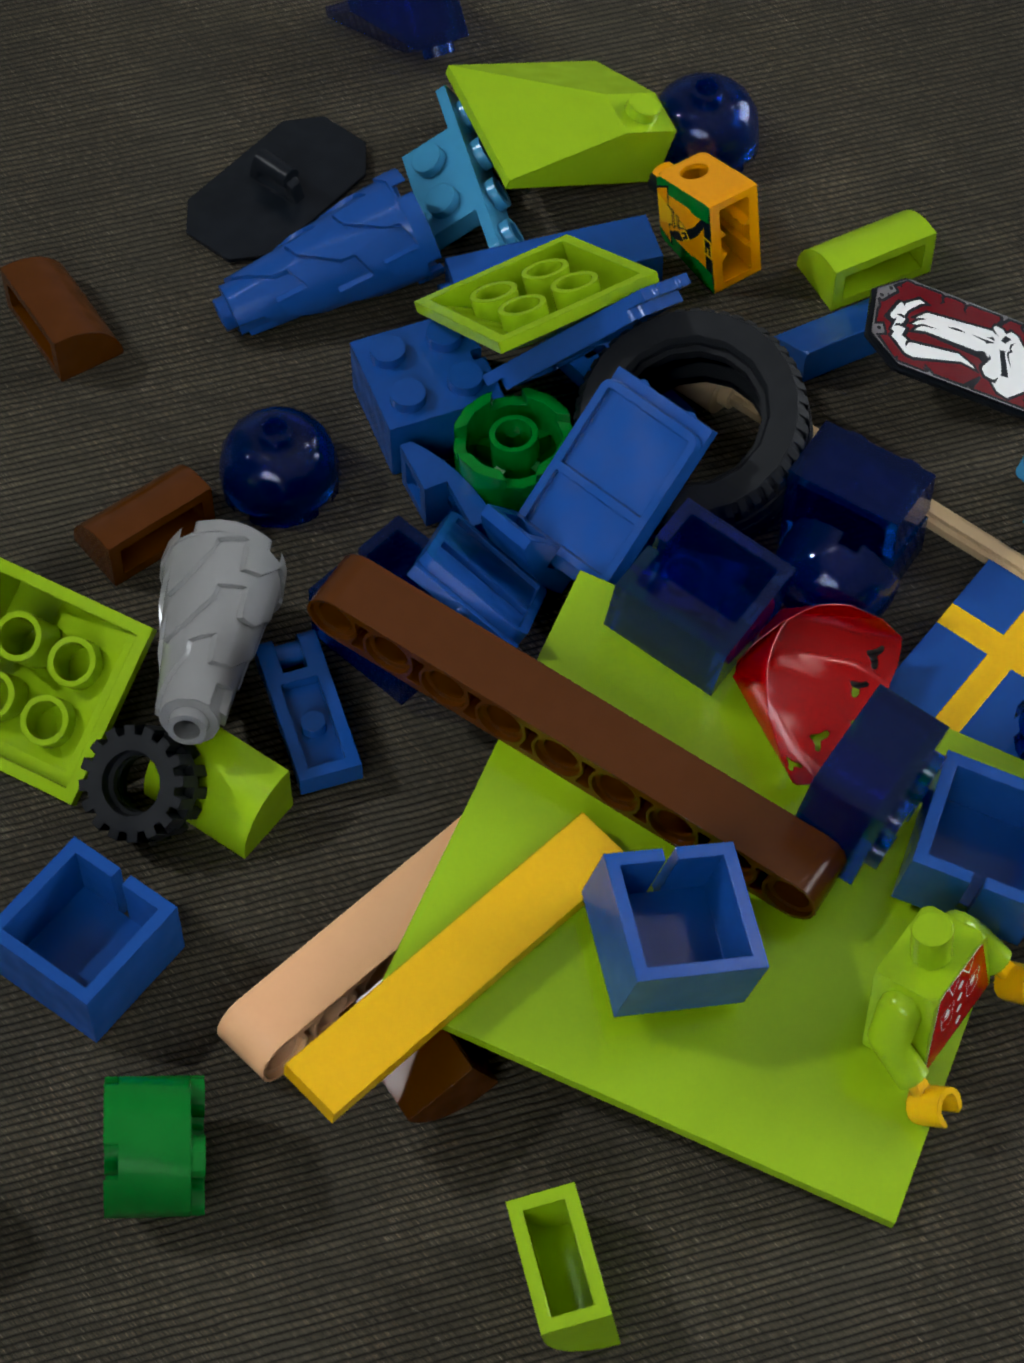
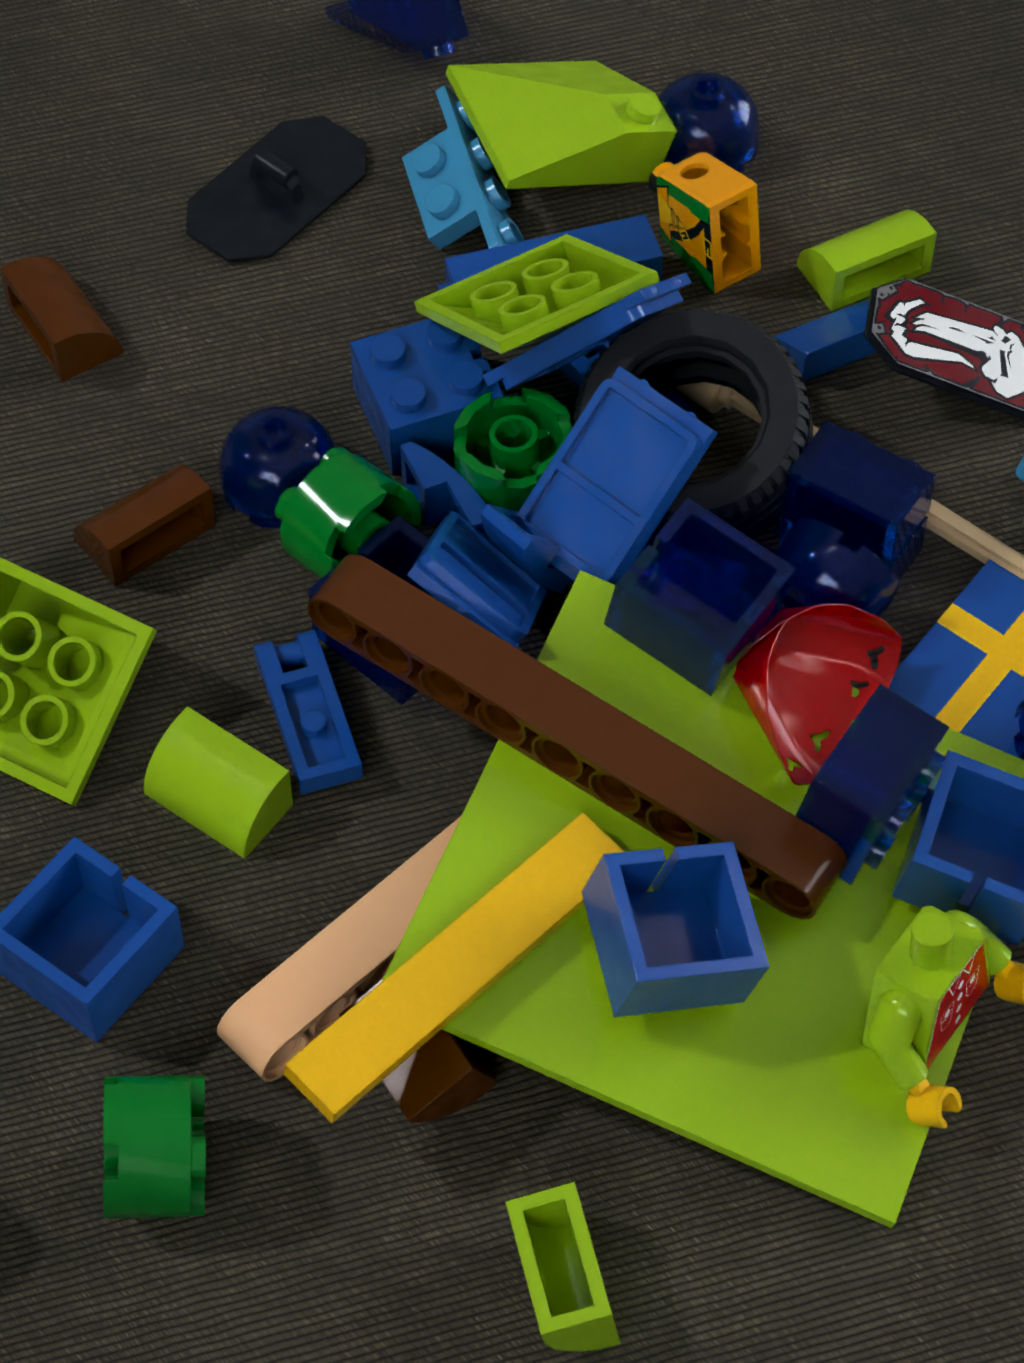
(108, 784): black tyre -> none
(212, 616): light grey cone -> none
(340, 509): none -> green brick
(347, 255): blue cone -> none

